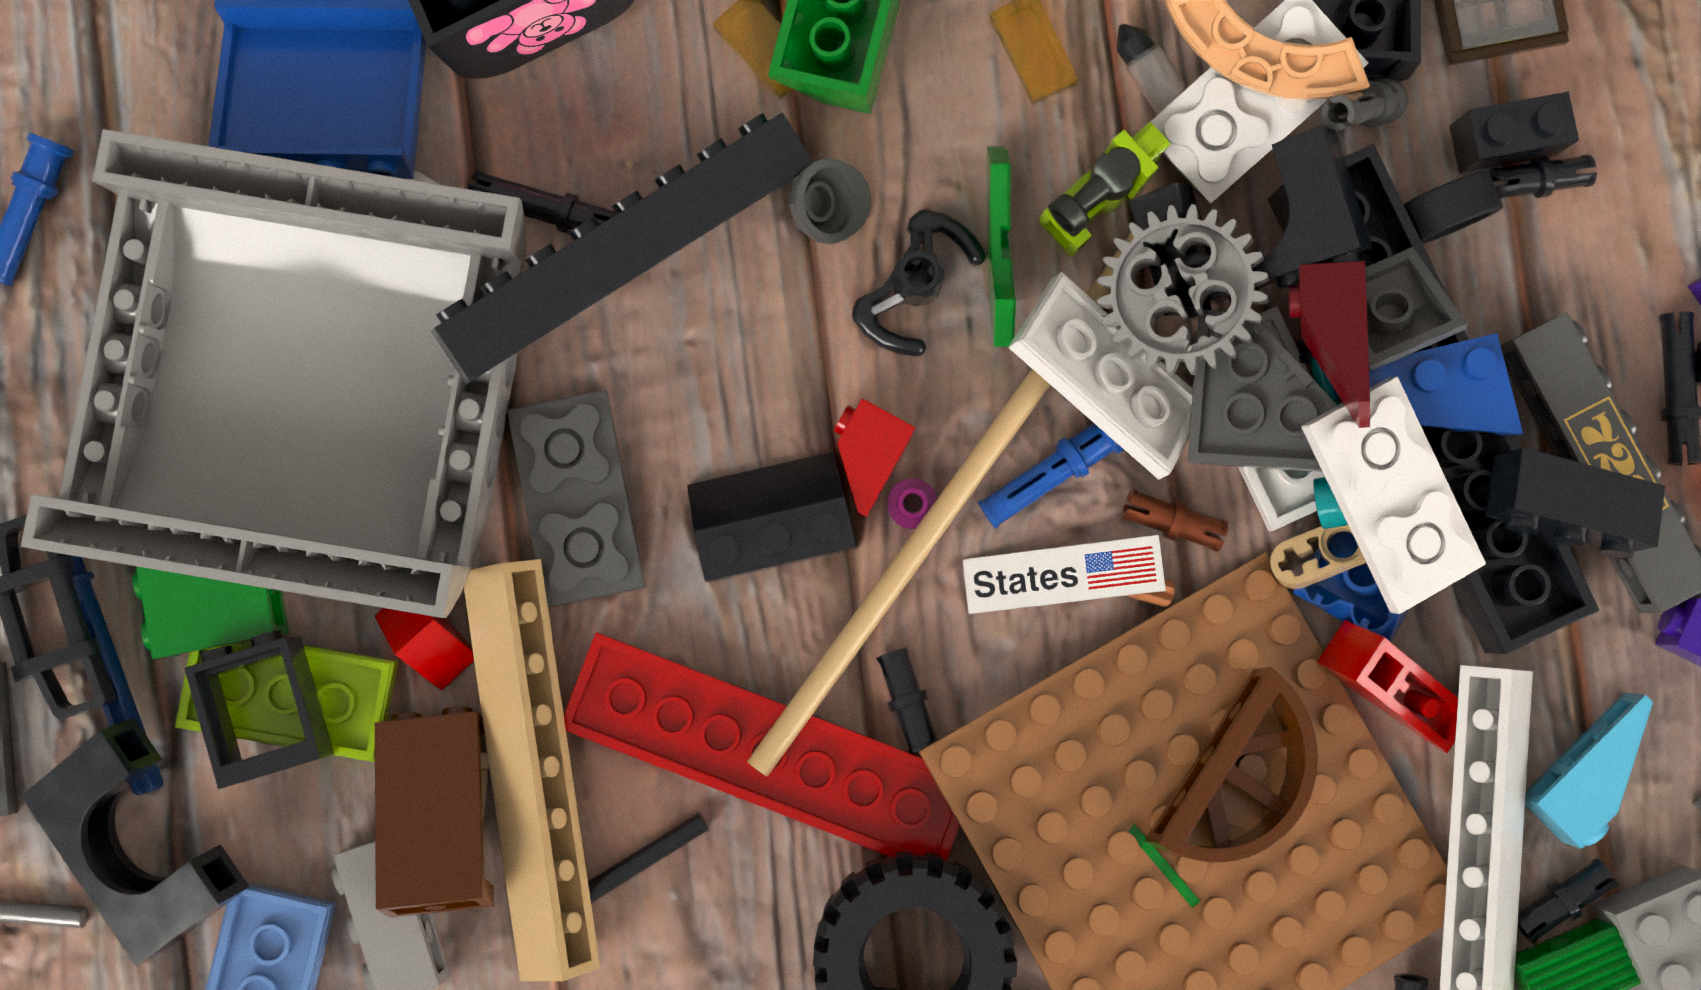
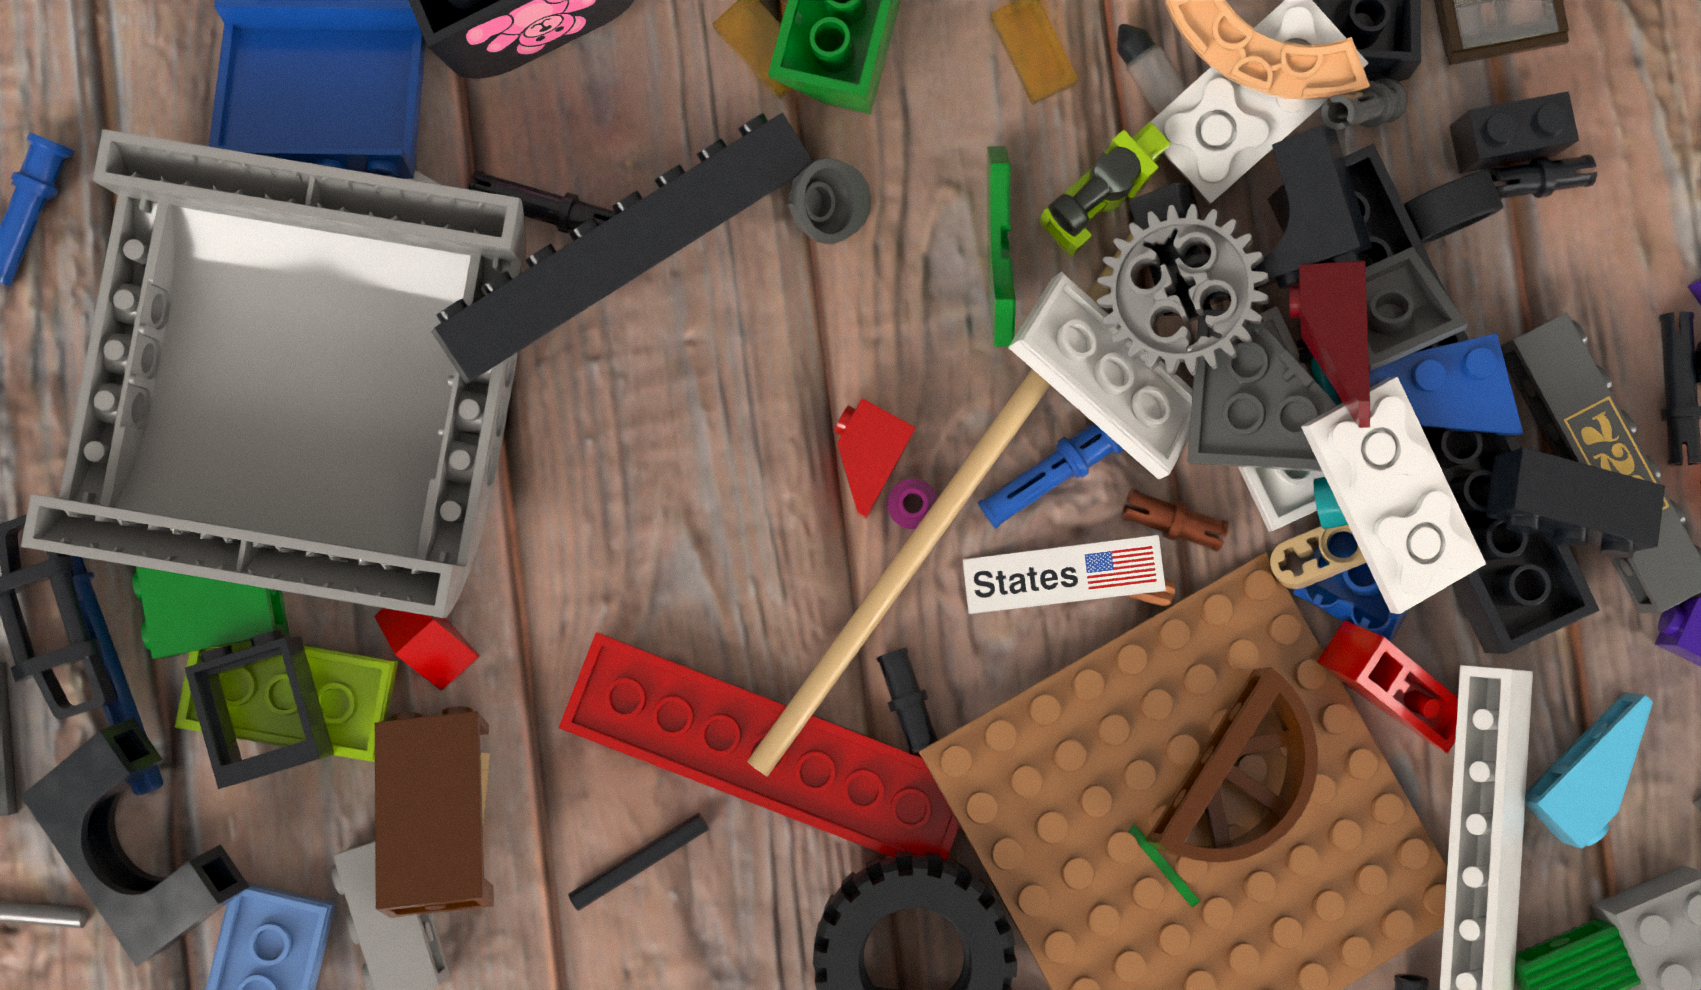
(531, 772): tan brick -> none
(576, 498): dark grey piece -> none
(770, 517): black slope -> none
(915, 279): black piece -> none
(1565, 900): black pin -> none

